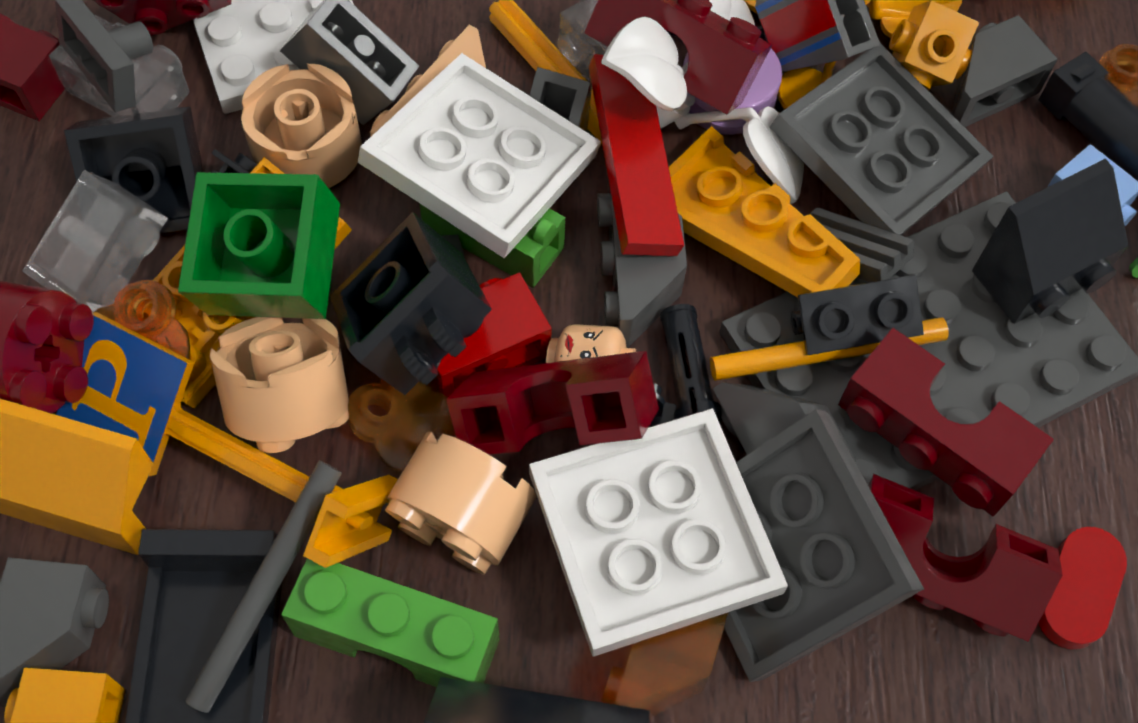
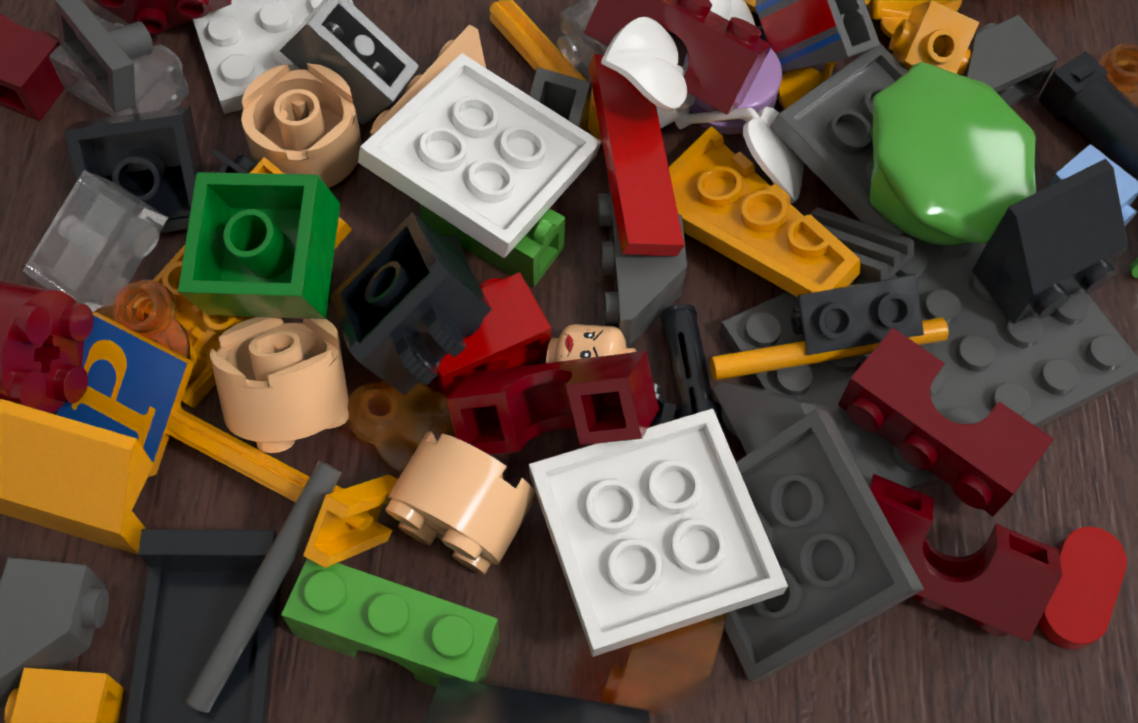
(948, 156): none -> bright green piece

